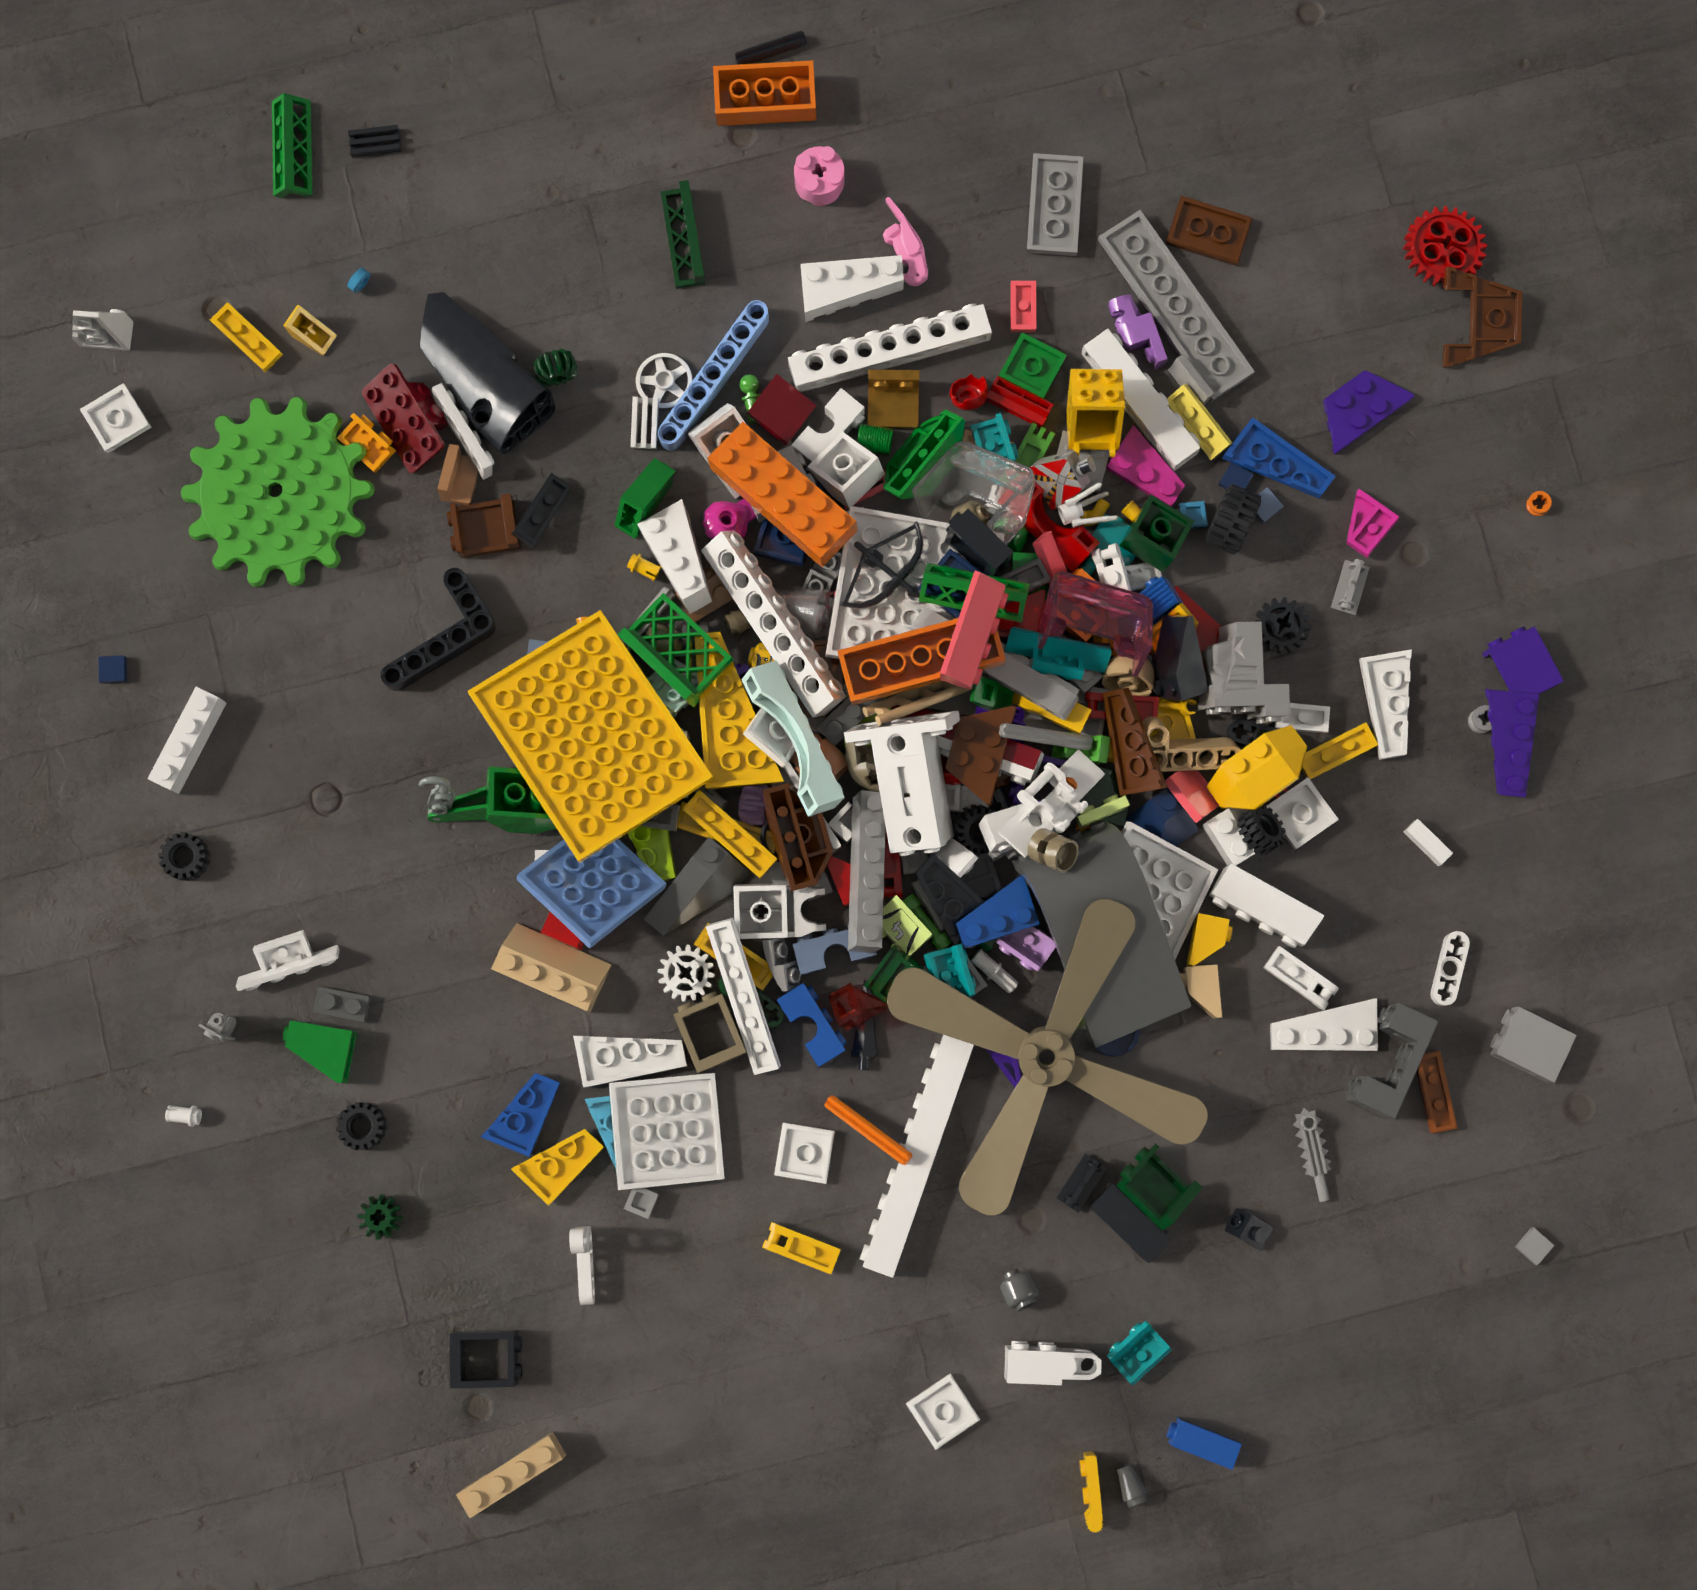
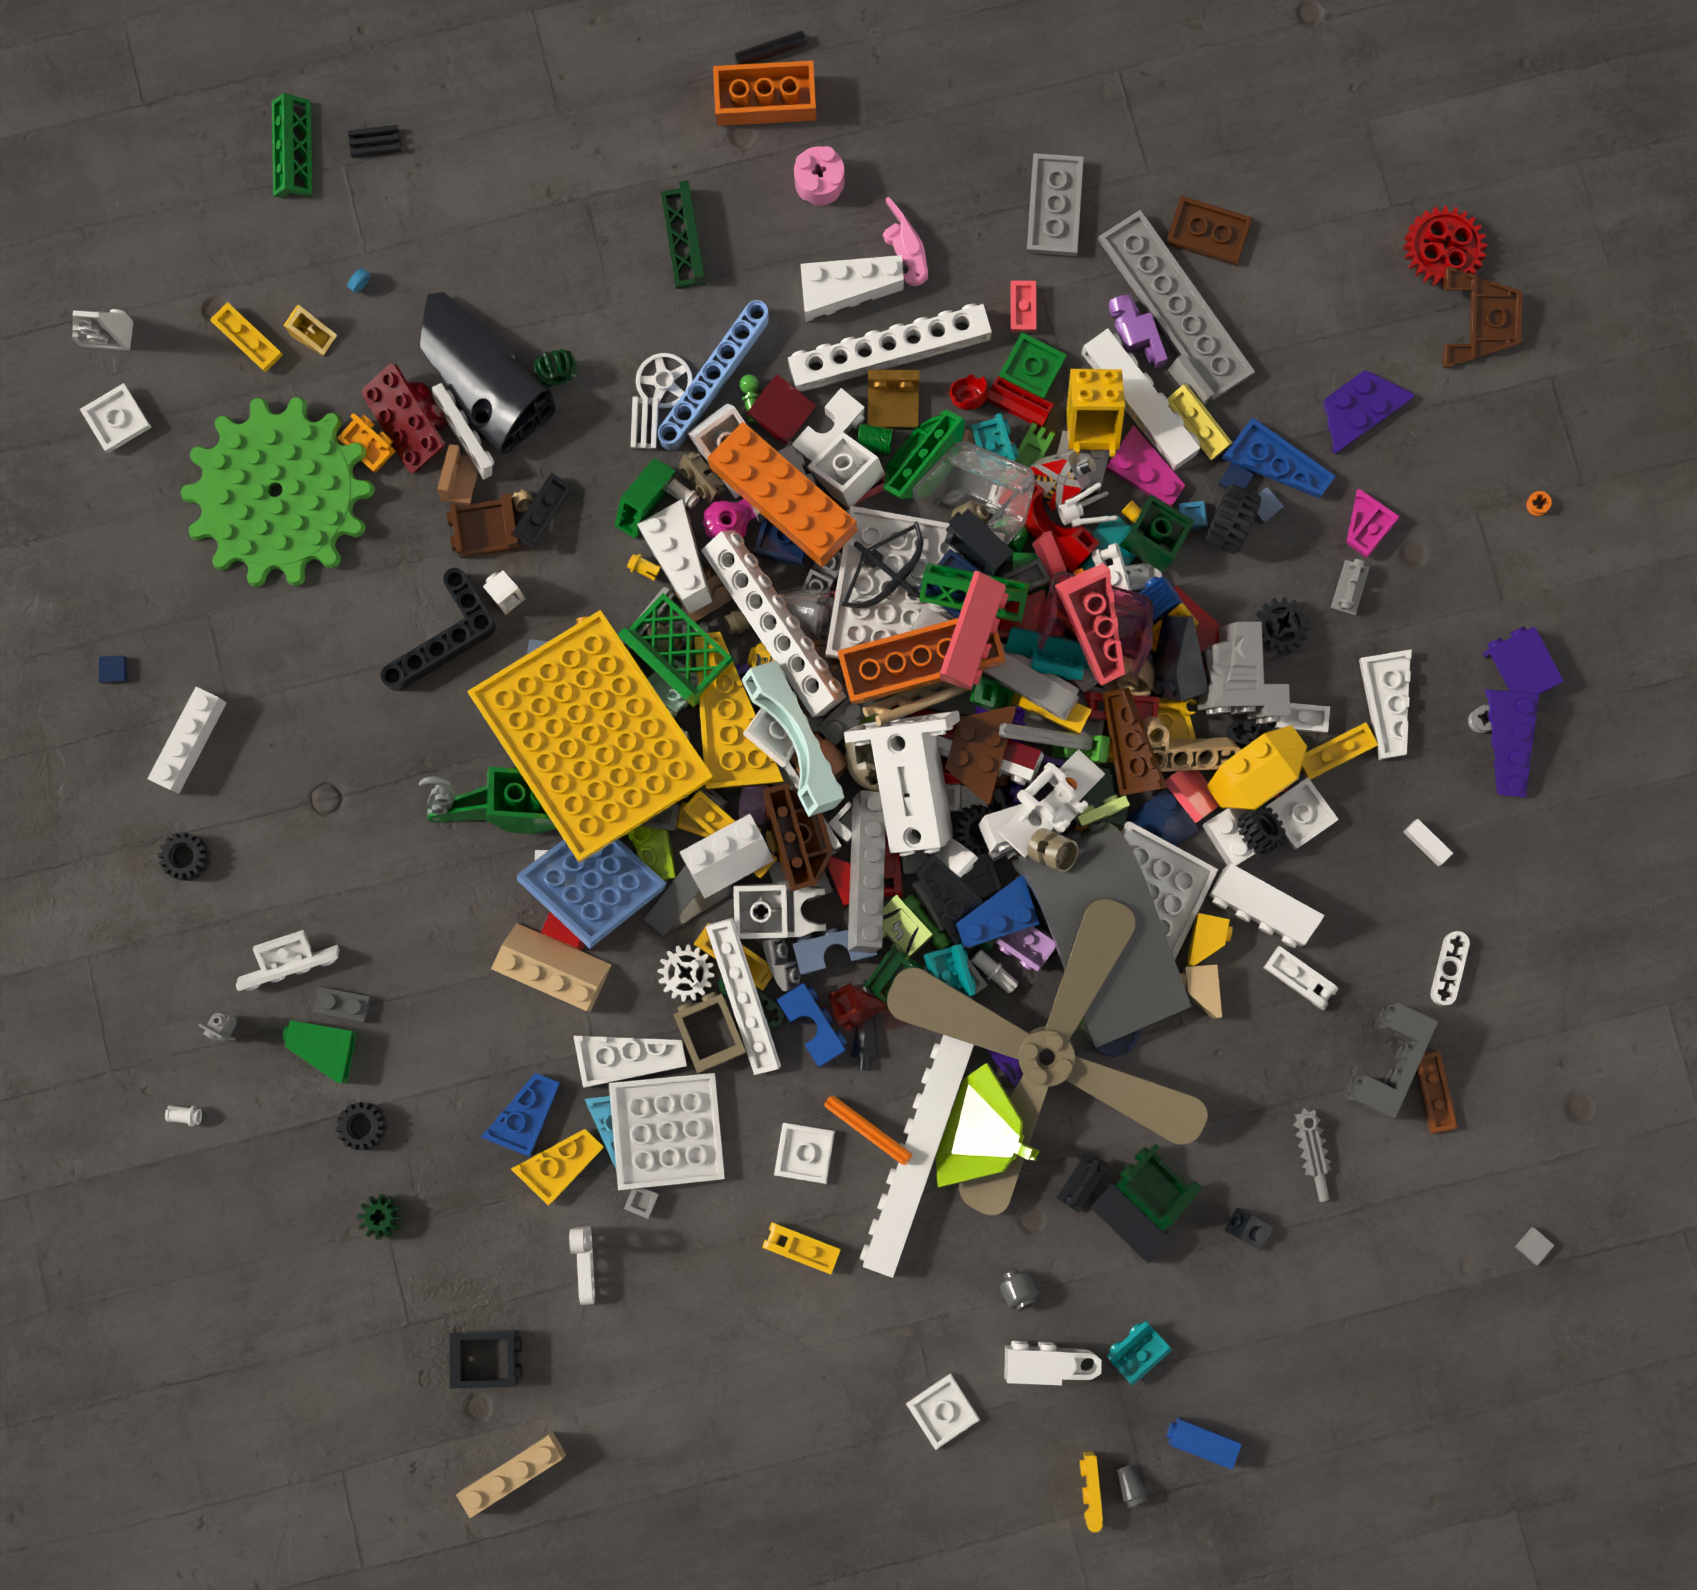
(503, 591): none -> white slope
(522, 500): none -> tan hinge
(680, 492): none -> white pin
(693, 469): none -> dark tan hinge
(727, 856): none -> white slope
(980, 1132): none -> lime panel
(1092, 614): none -> coral wedge
(1098, 511): yellow arm -> none
(1335, 1029): white wing -> none
(1532, 1044): light grey brick -> none

